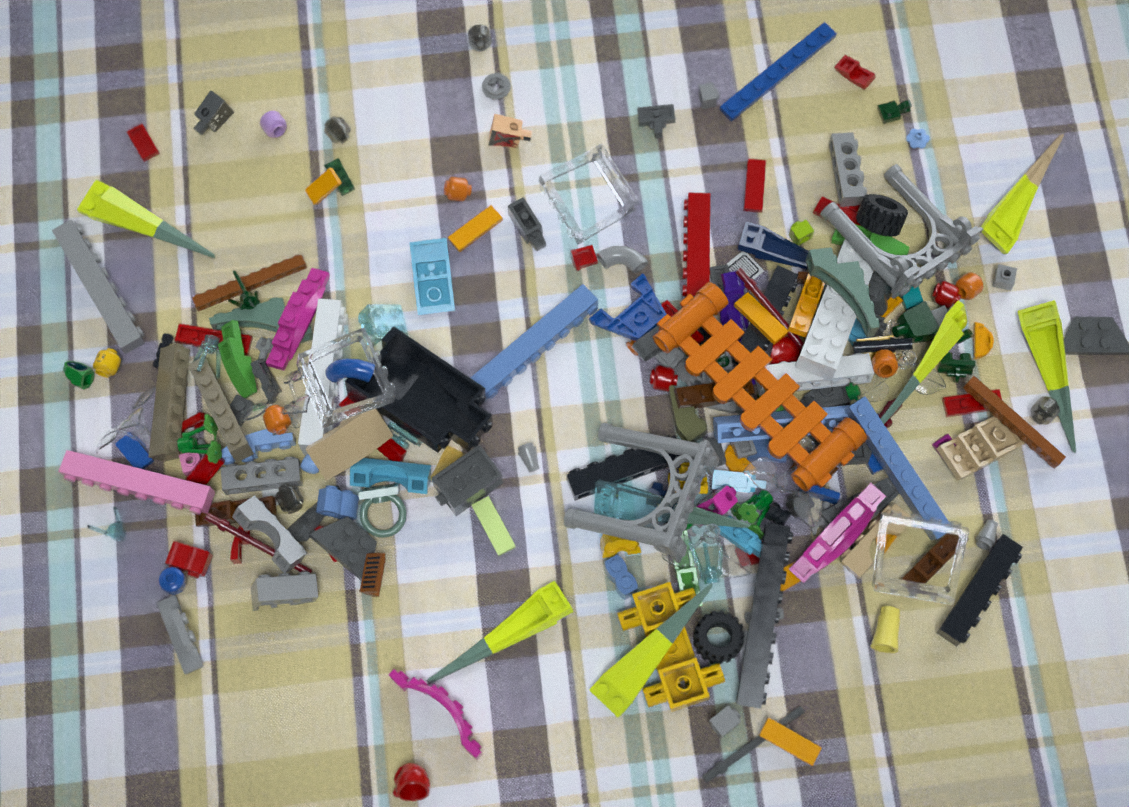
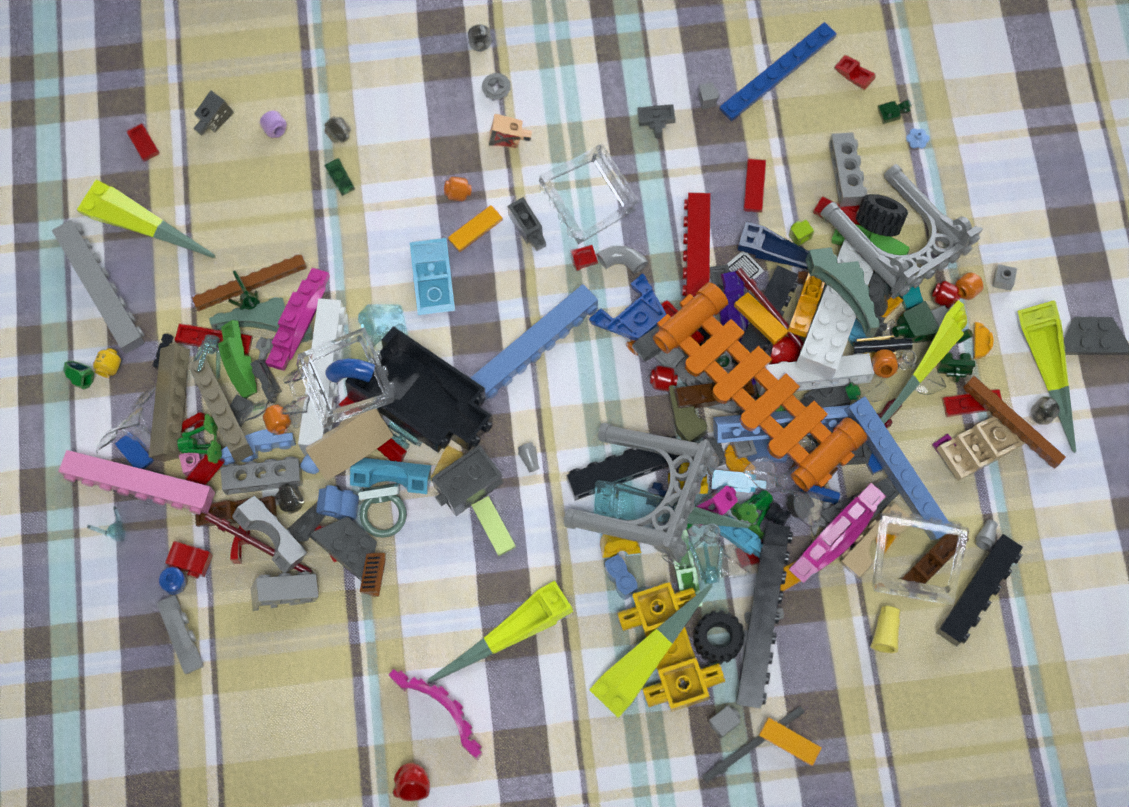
(323, 186): light orange tile -> none
(1007, 217): neon yellow plate -> none

